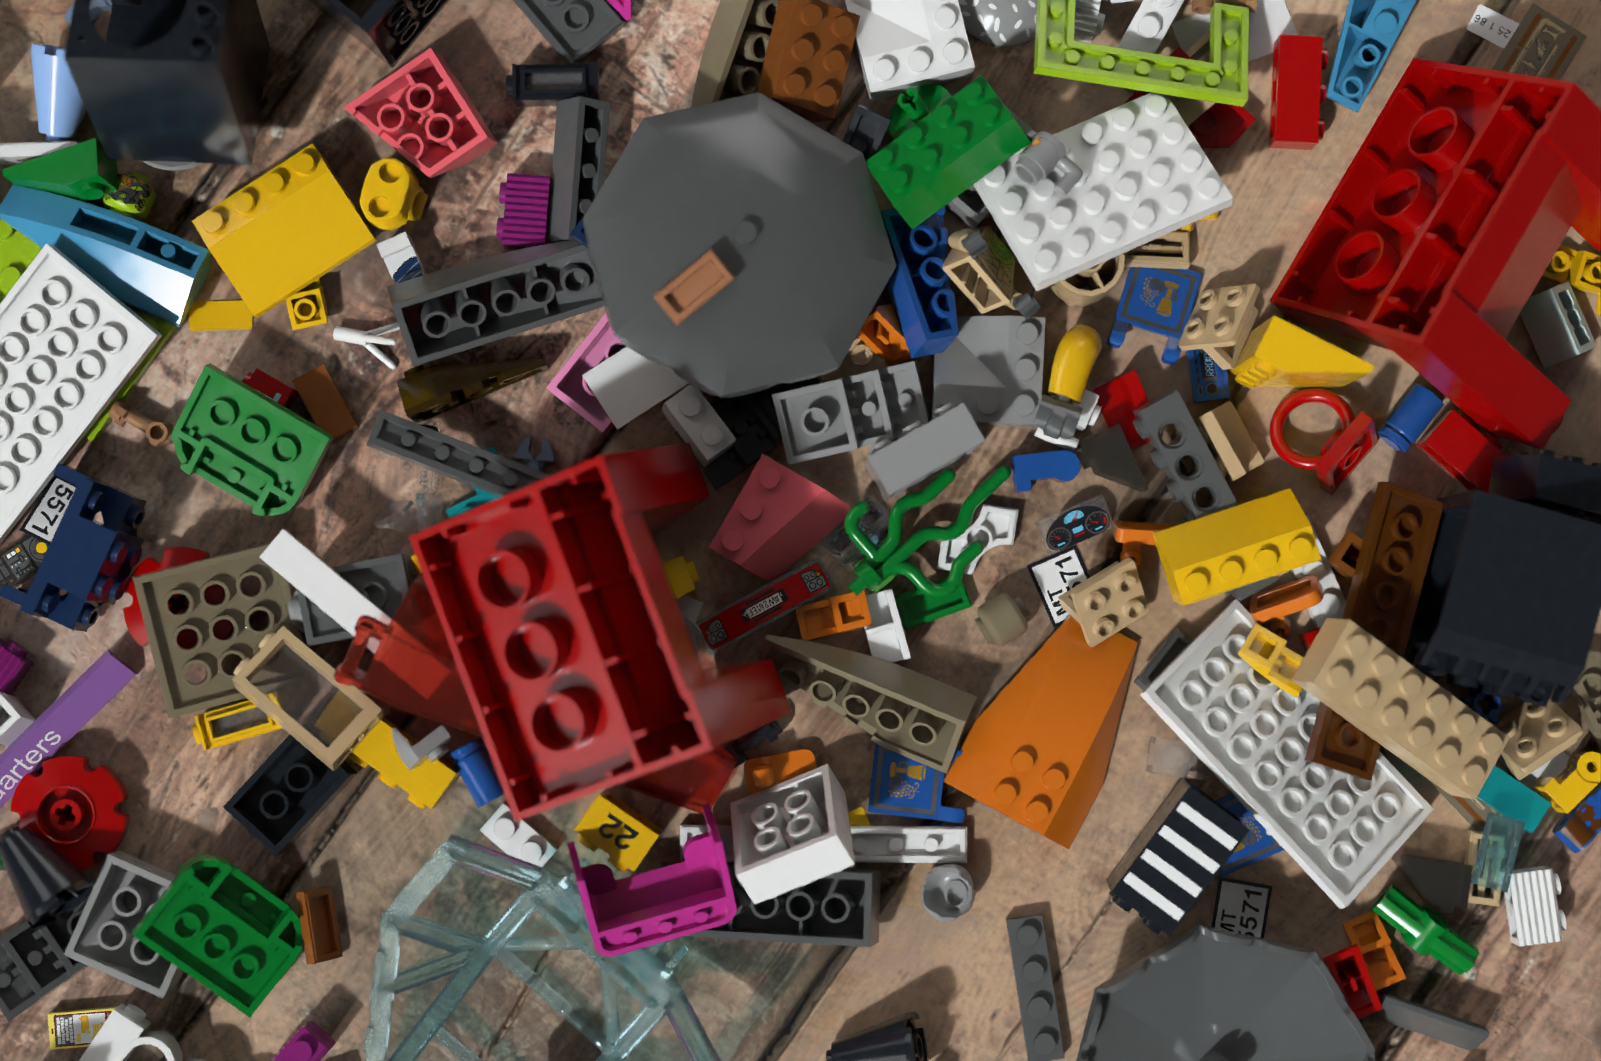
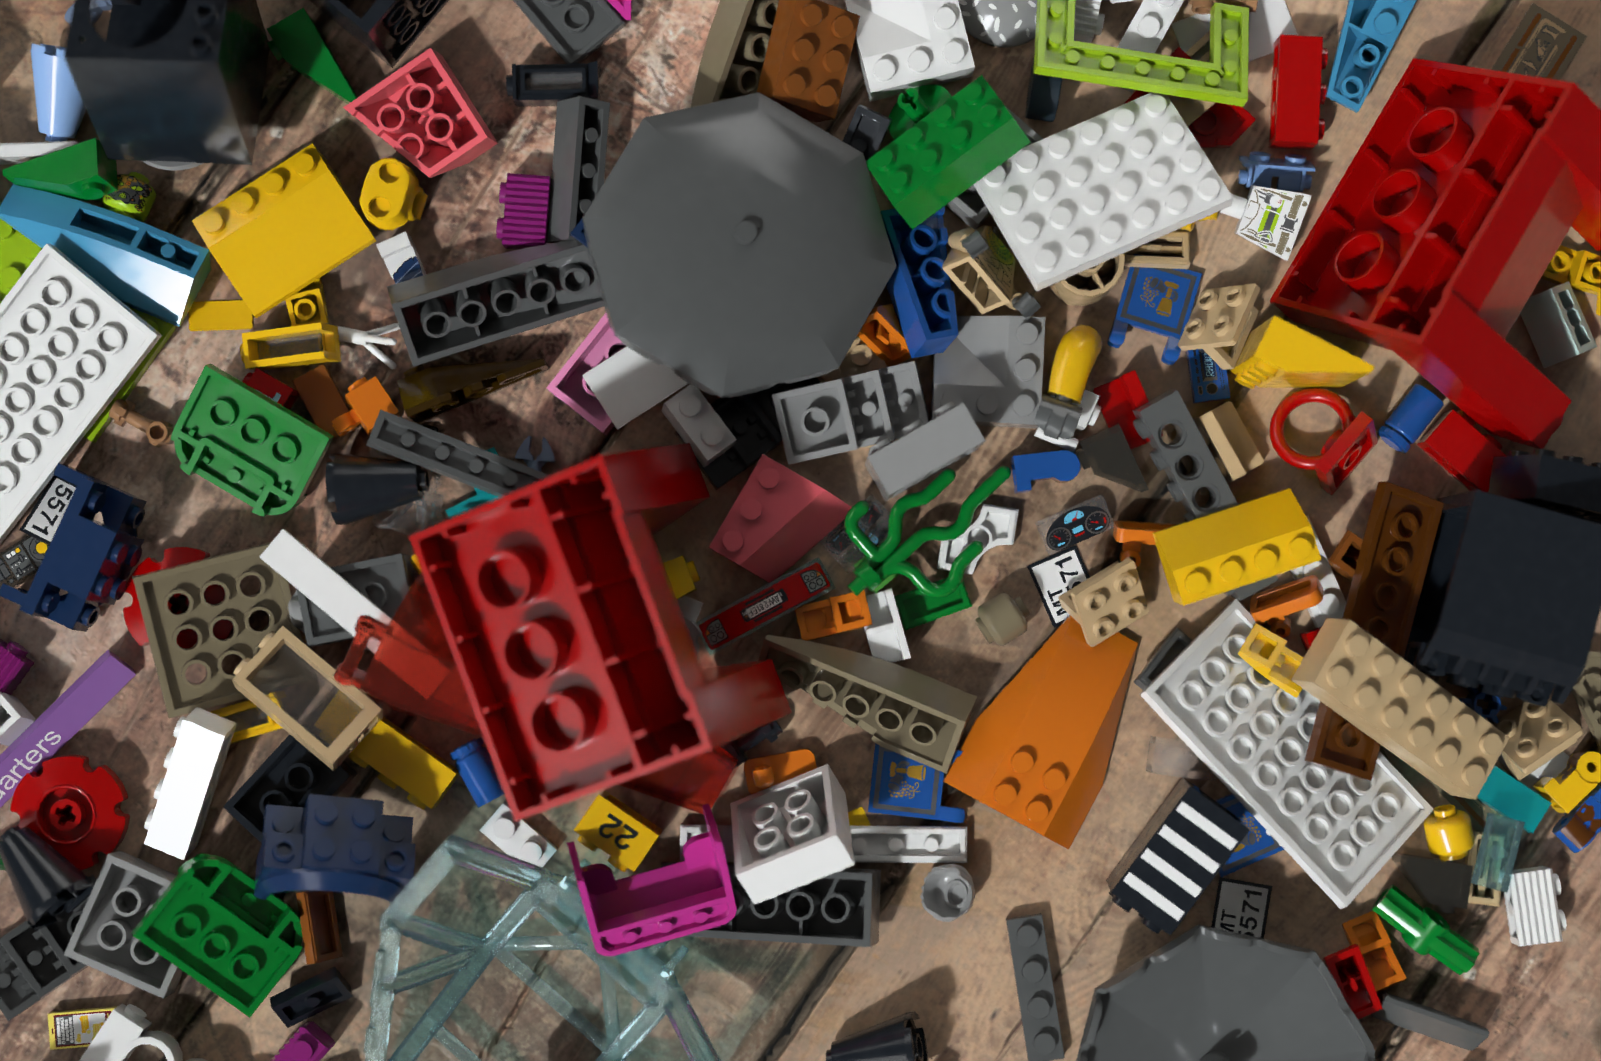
(189, 782): none -> white brick
(290, 346): none -> yellow window
(305, 50): none -> green slope
(311, 997): none -> black plate
(335, 848): none -> dark blue piece
(365, 402): none -> orange brick
(371, 485): none -> black cone
(430, 747): light grey plate -> none
(694, 287): nougat tile -> none
(1042, 97): none -> black wheel
(1042, 157): light grey piece -> none
(1269, 218): none -> torso
(1290, 171): none -> medium blue hinge
(1449, 832): none -> yellow head
(1492, 26): white sticker -> none

